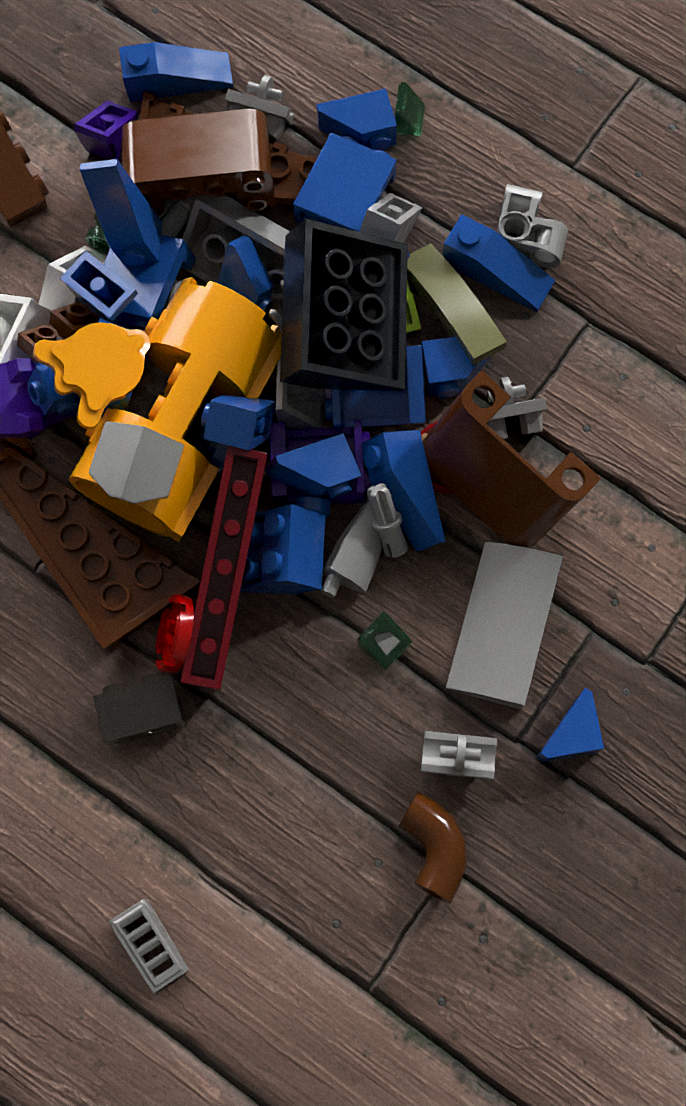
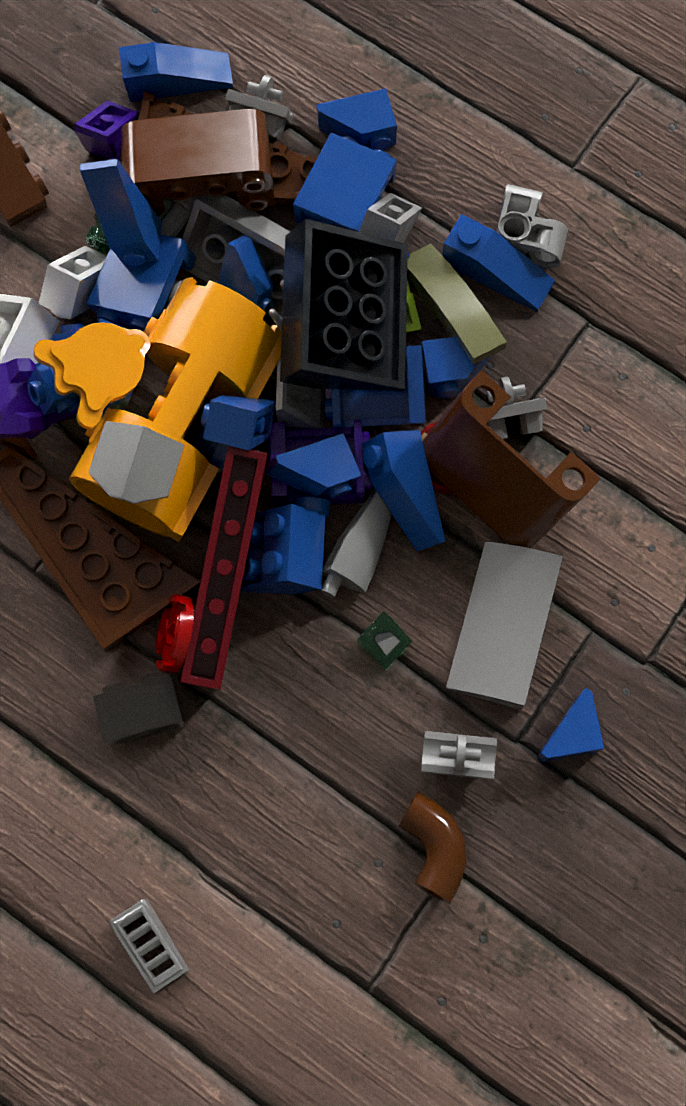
(62, 324): reddish brown slope -> none
(98, 287): blue slope -> none
(387, 521): light grey axle -> none
(409, 111): clear green slope -> none

